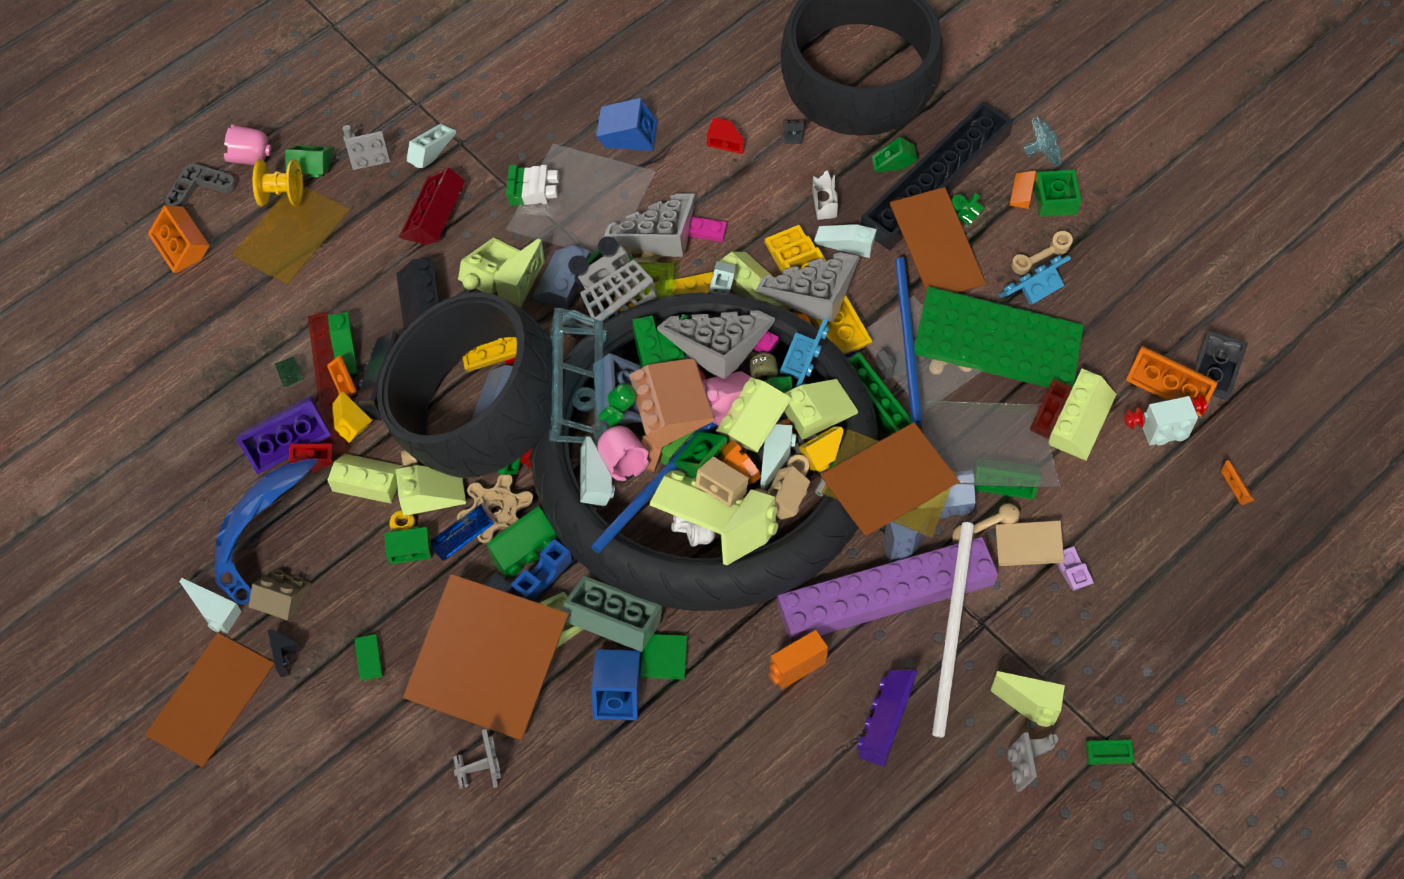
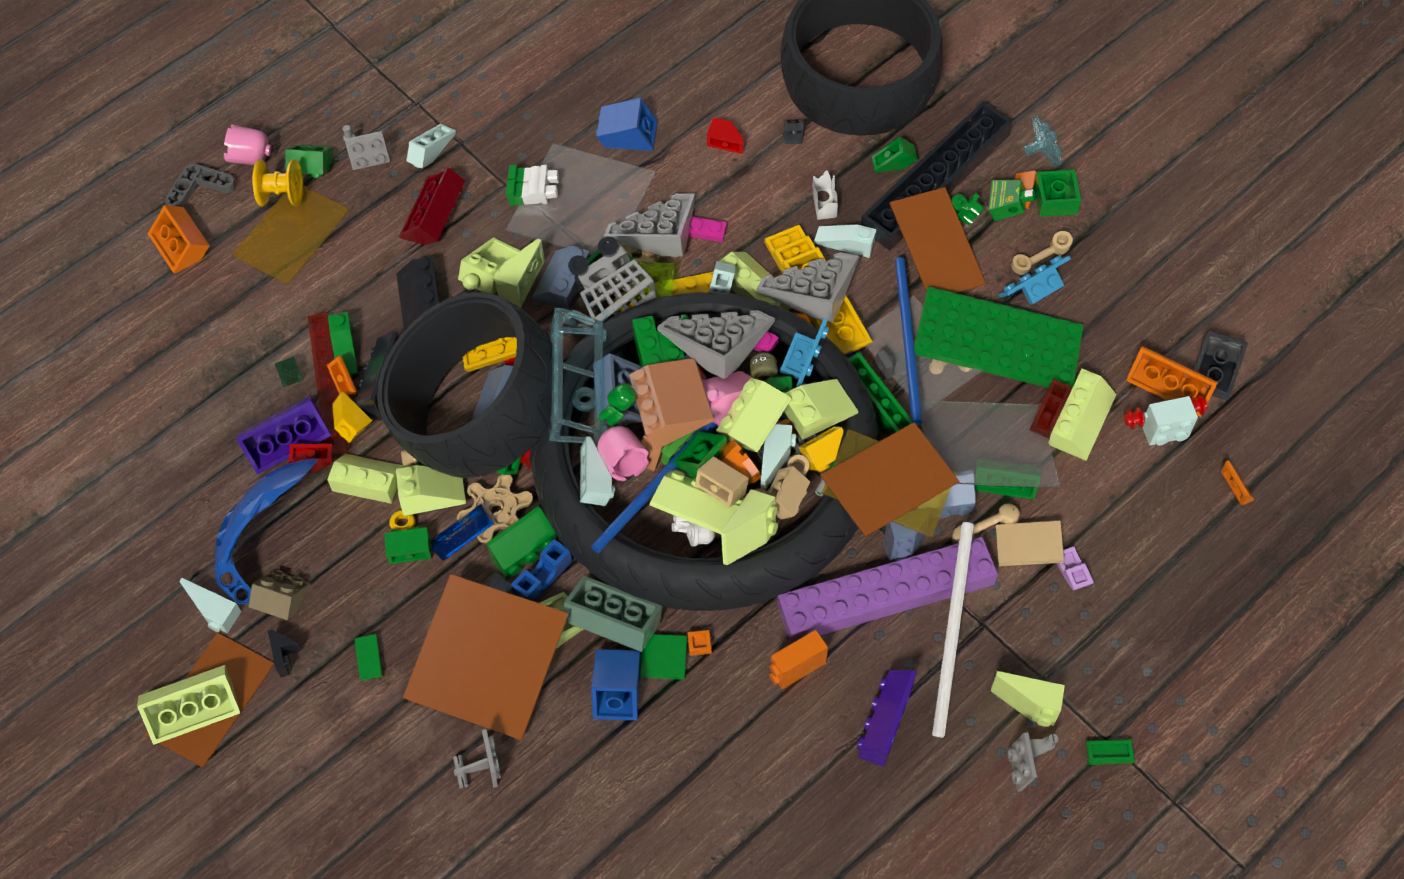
(188, 704): none -> yellowish green slope
(699, 642): none -> orange plate
(1008, 198): none -> green torso

